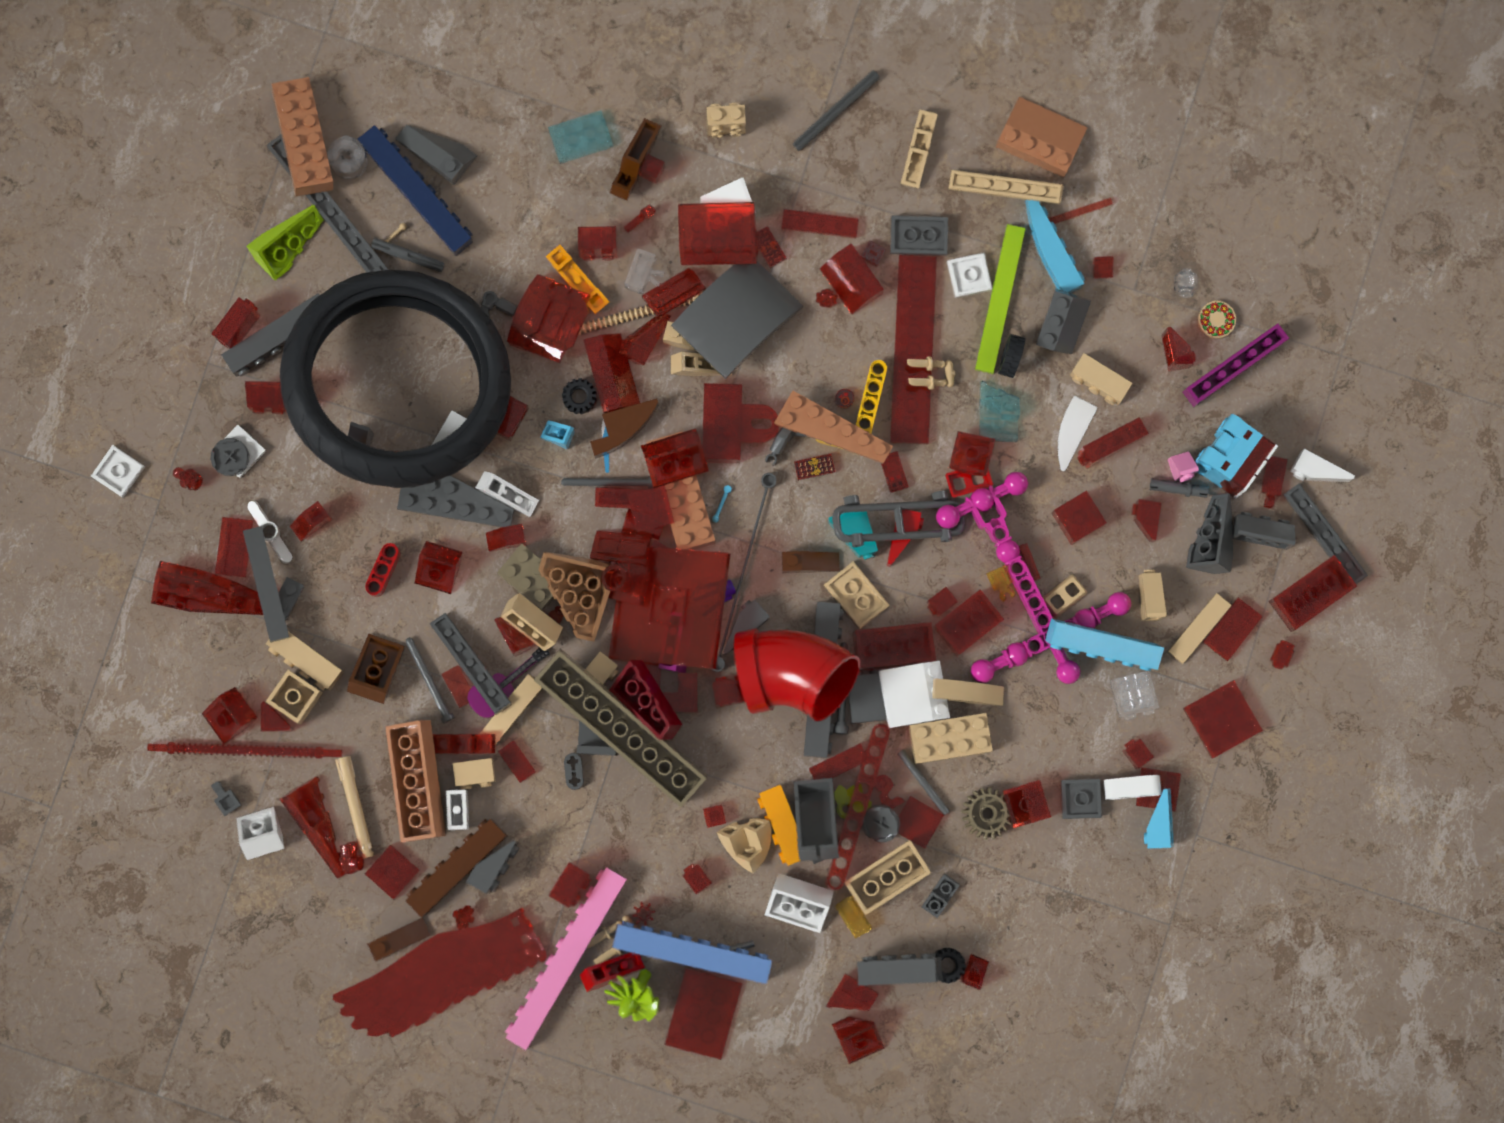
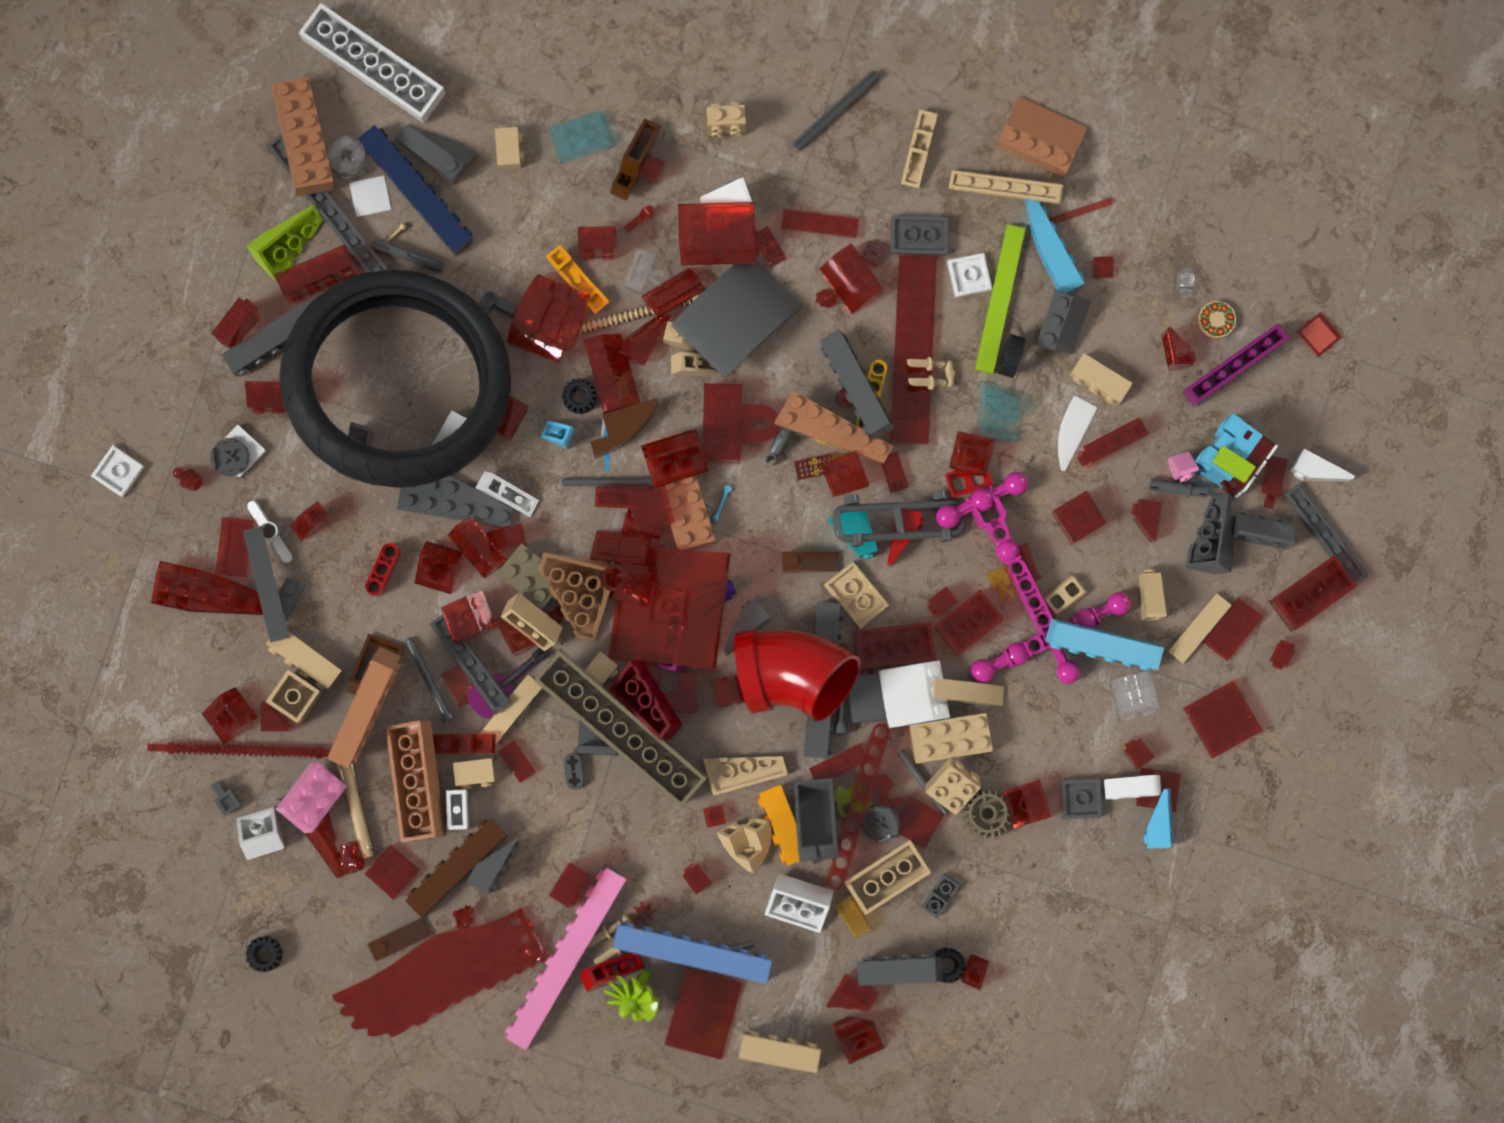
(276, 954): none -> black tyre
(311, 797): none -> bright pink brick
(316, 274): none -> clear red brick
(365, 708): none -> nougat brick
(370, 196): none -> white sticker
(372, 63): none -> white brick
(468, 617): none -> clear red slope
(477, 547): none -> clear red brick
(508, 148): none -> tan brick
(741, 772): none -> tan wing
(768, 481): dark grey piece -> none
(780, 1052): none -> tan brick
(844, 473): none -> clear red tile
(857, 384): none -> dark grey brick
(953, 785): none -> tan brick
(1233, 464): none -> lime tile
(1319, 334): none -> clear red piece

